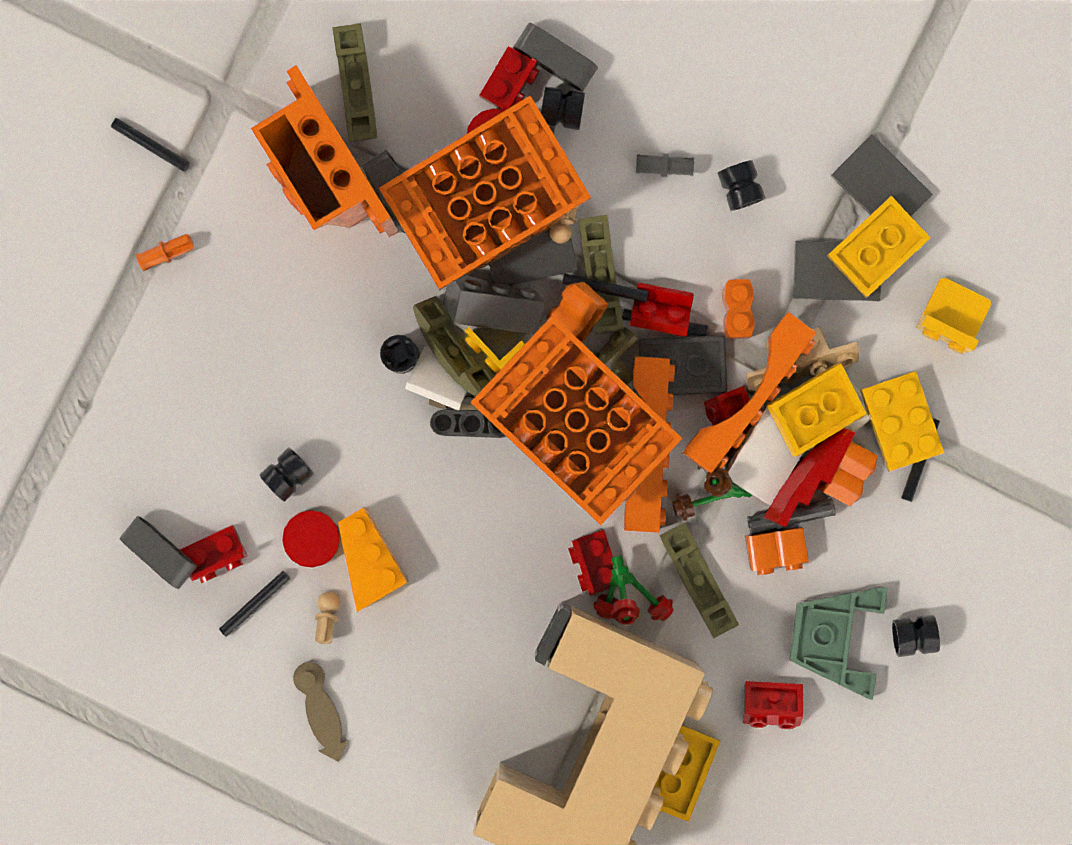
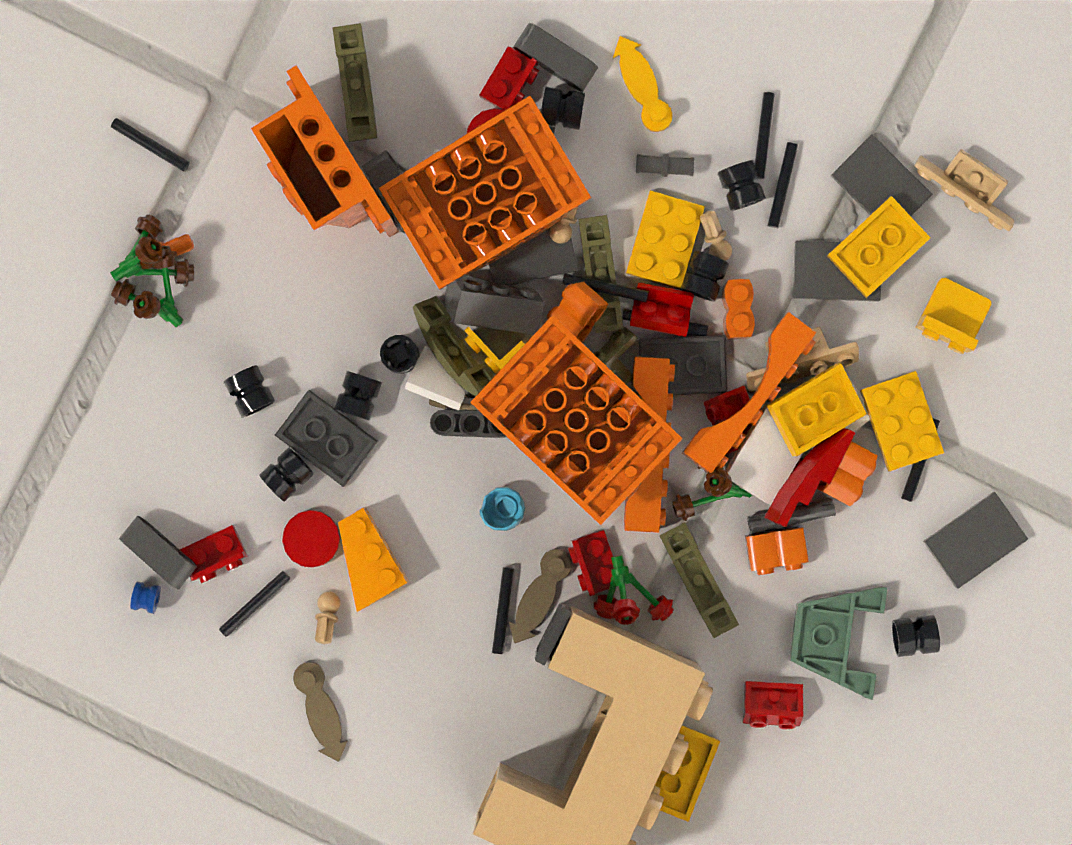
(145, 597): none -> blue wheel
(146, 304): none -> reddish brown plant
(149, 251): none -> reddish brown plant
(249, 391): none -> black wheel
(326, 438): none -> dark grey tile
(353, 405): none -> black wheel
(502, 509): none -> medium azure hair
(502, 610): none -> black bar
(540, 594): none -> dark tan brick
(642, 85): none -> yellow brick
(665, 240): none -> yellow plate
(704, 276): none -> black wheel
(715, 235): none -> tan axle
(764, 134): none -> black bar
(782, 185): none -> black bar
(970, 182): none -> tan bracket
(975, 540): none -> dark grey tile

